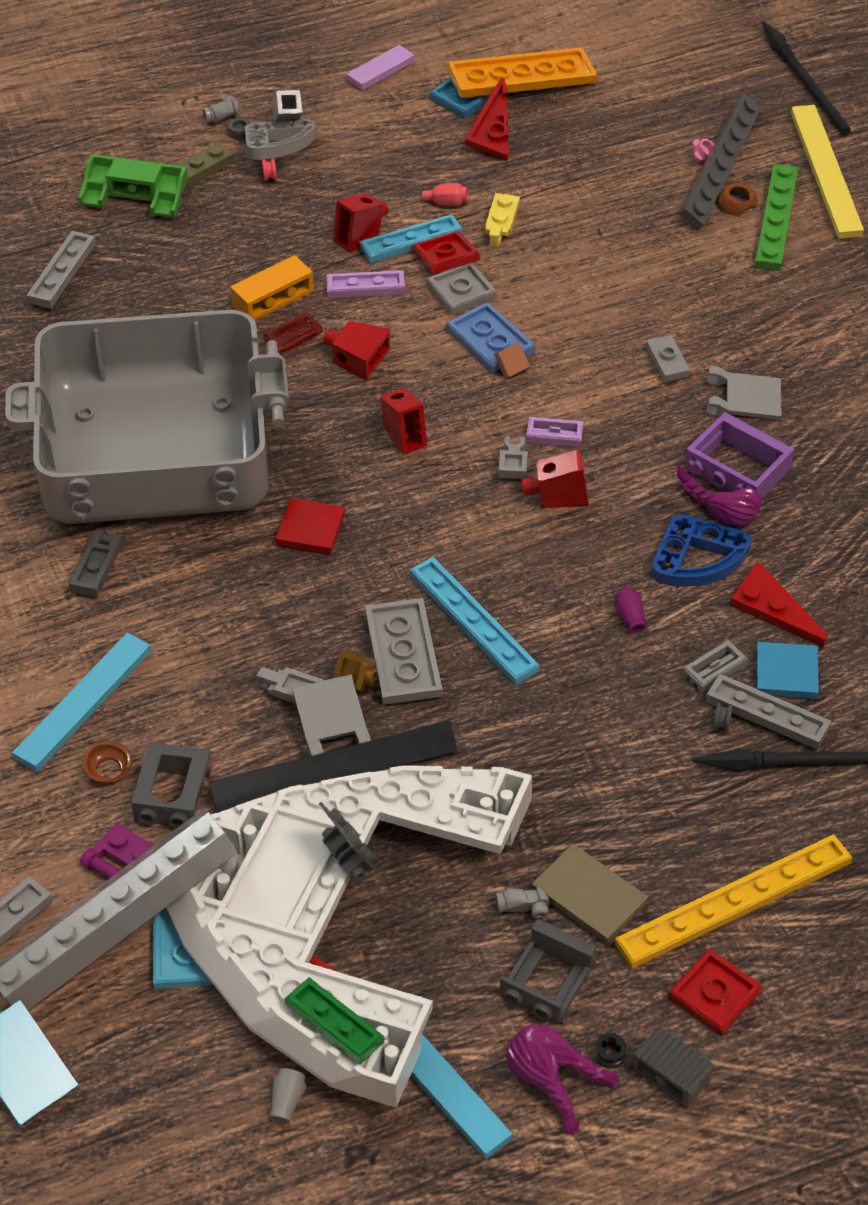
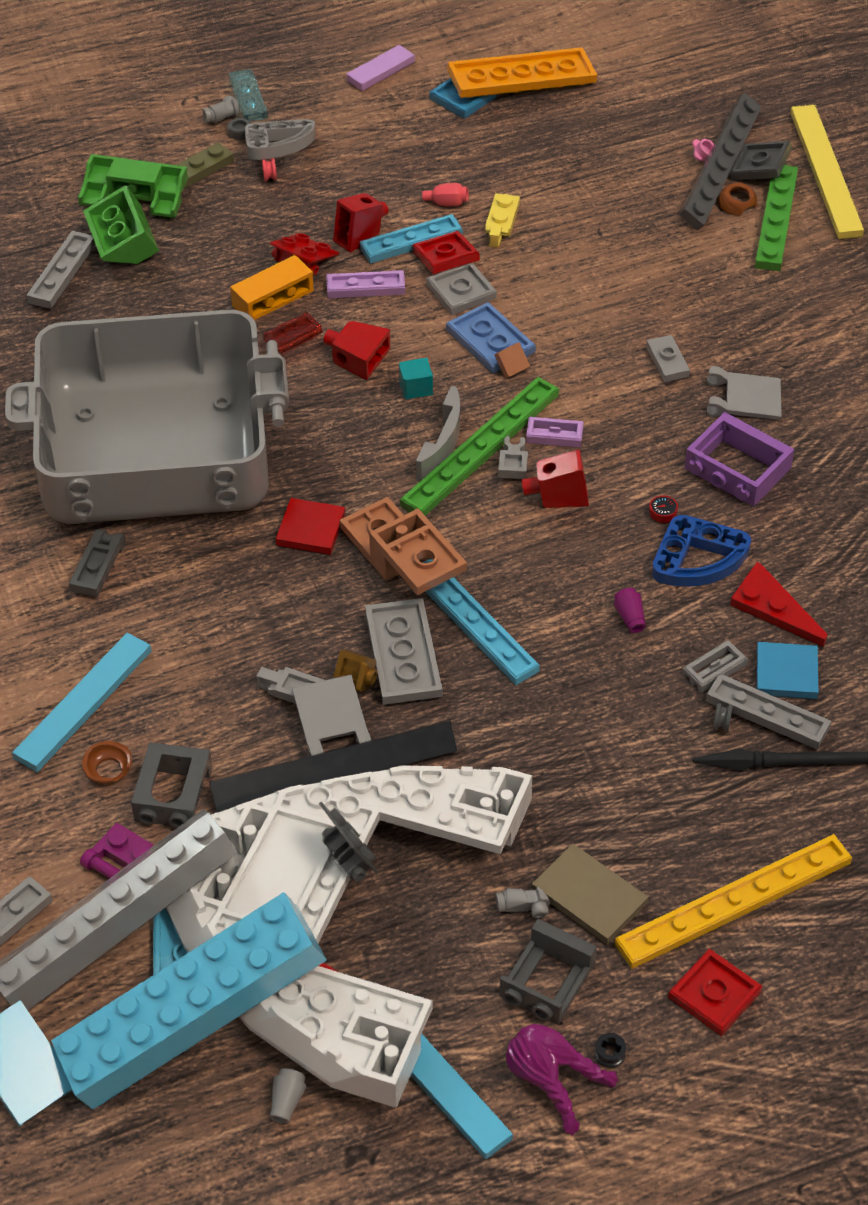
(121, 228): none -> bright green slope
(187, 1001): none -> medium azure brick
(248, 95): none -> clear light blue tile
(287, 105): light grey brick -> none
(304, 248): none -> red hinge
(334, 1020): green tile -> none
(402, 545): none -> nougat bracket
(403, 411): red torso -> none
(415, 378): none -> teal piece
(433, 454): none -> light grey slope
(479, 447): none -> bright green tile
(491, 126): red wing -> none
(663, 509): none -> tile
(673, 1066): dark grey brick -> none
(730, 508): magenta hair -> none
(761, 160): none -> dark grey tile
(779, 43): black piece -> none

